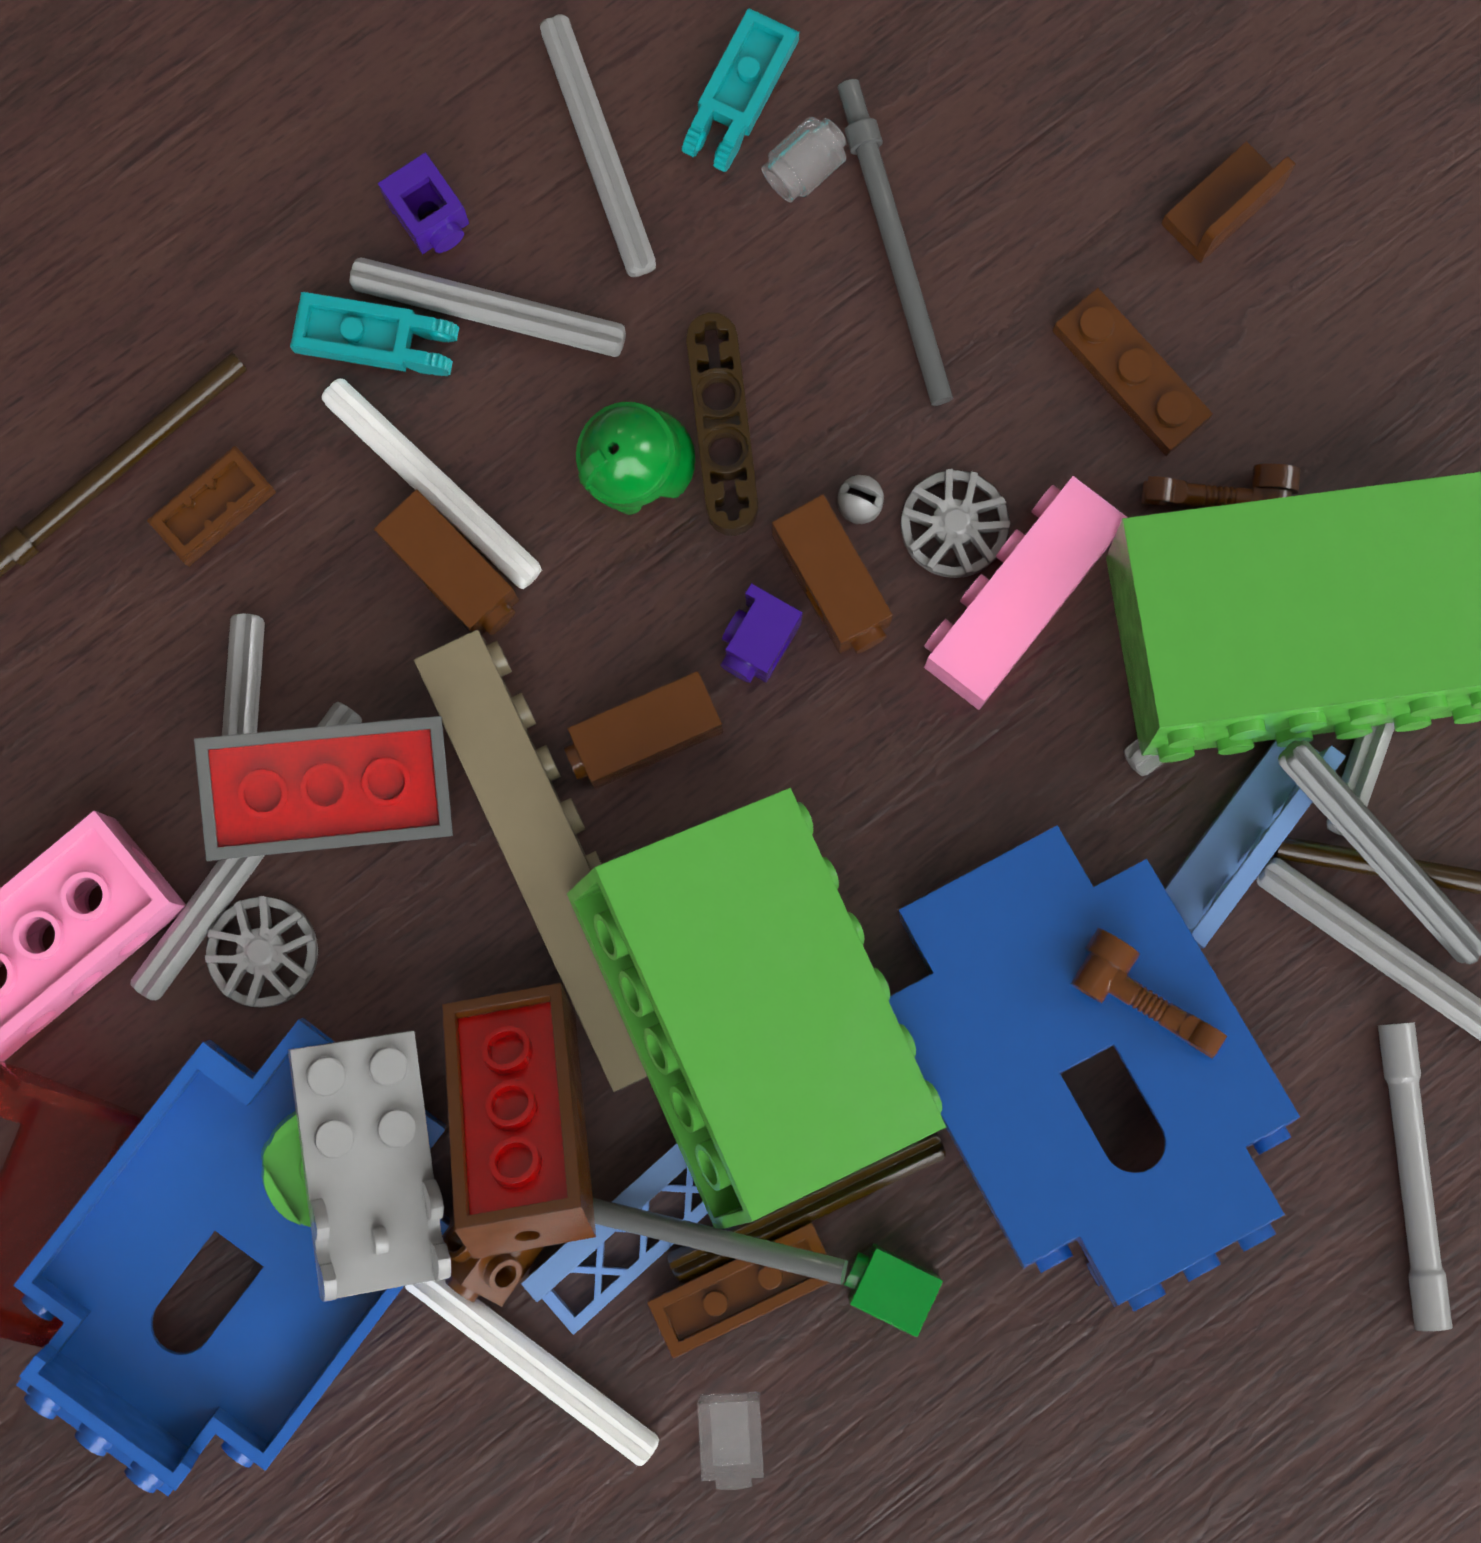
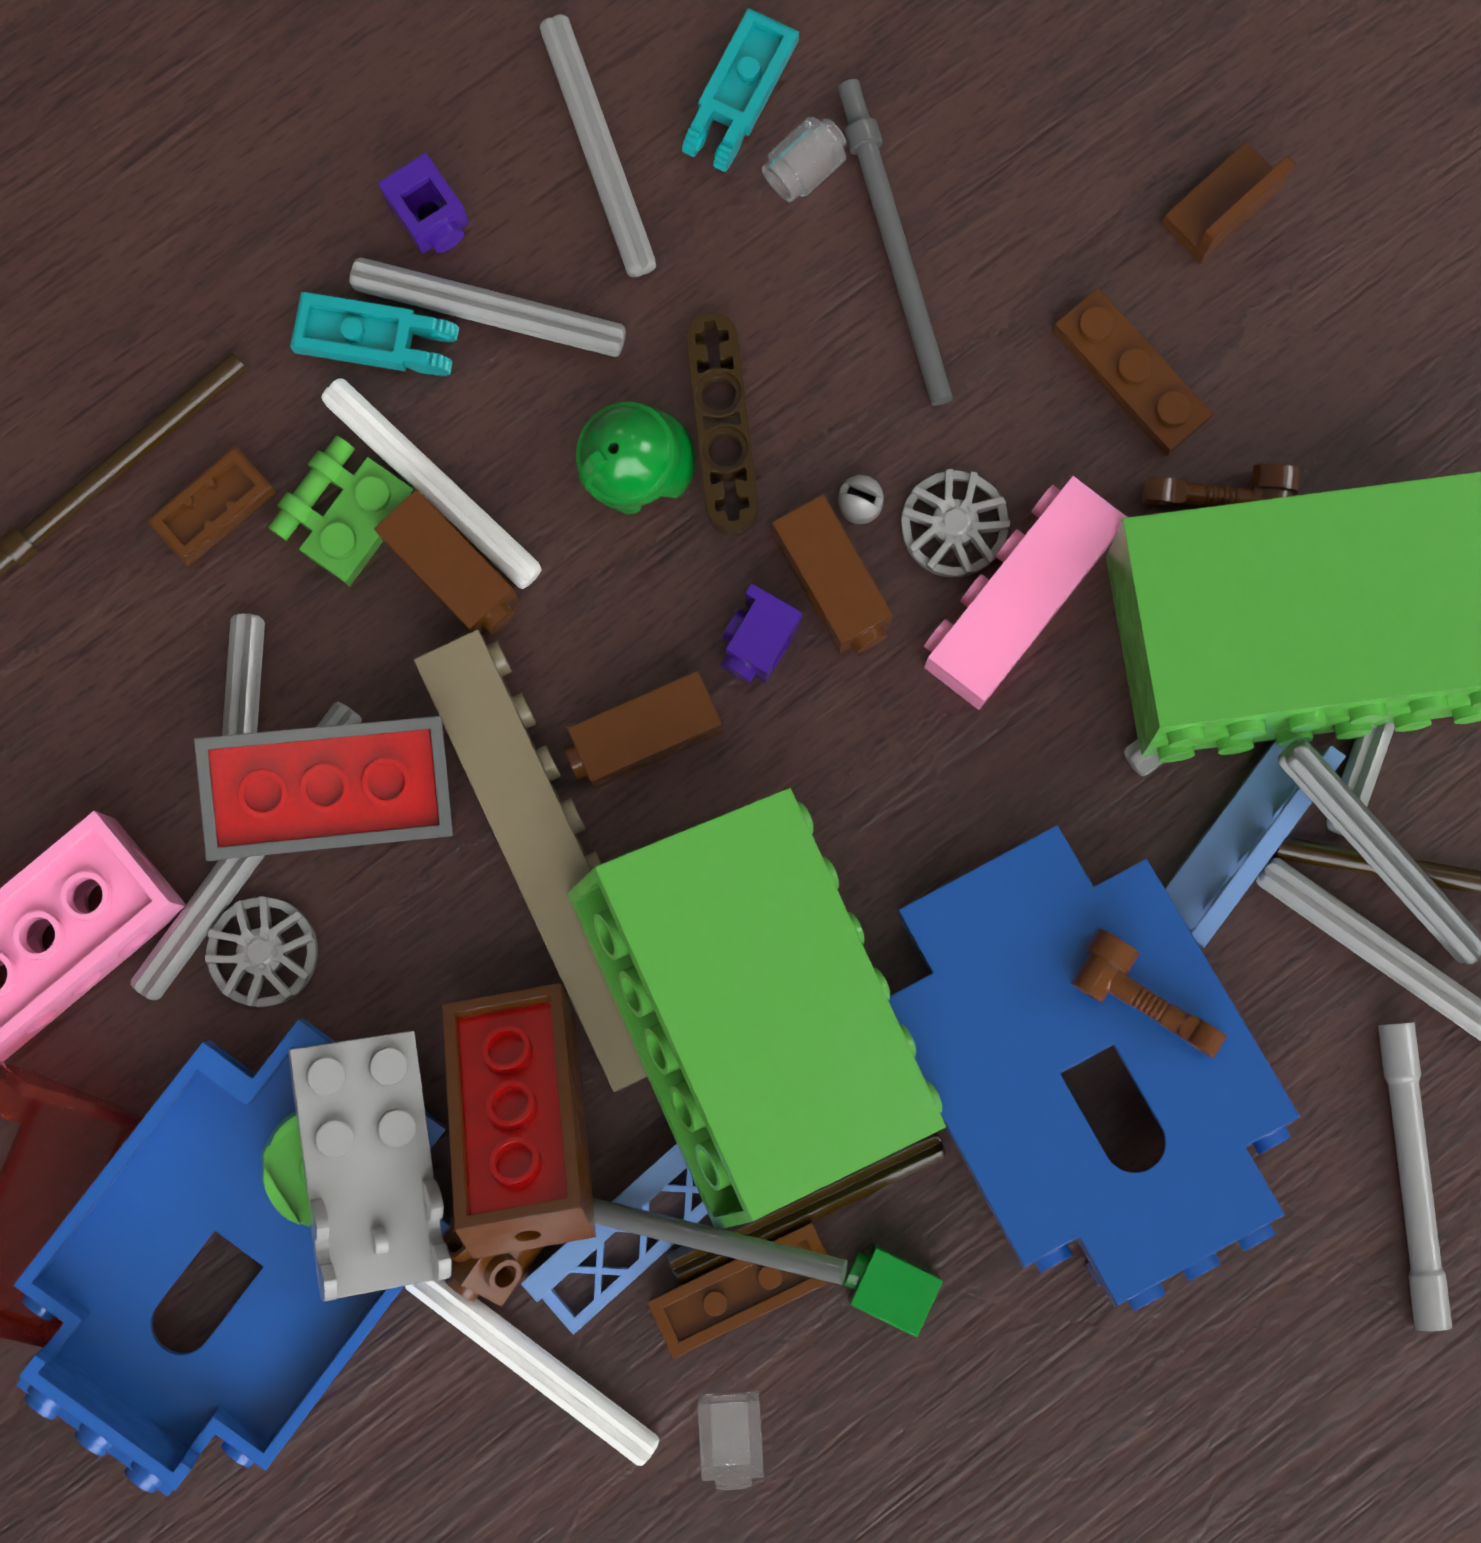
(346, 534): none -> bright green plate

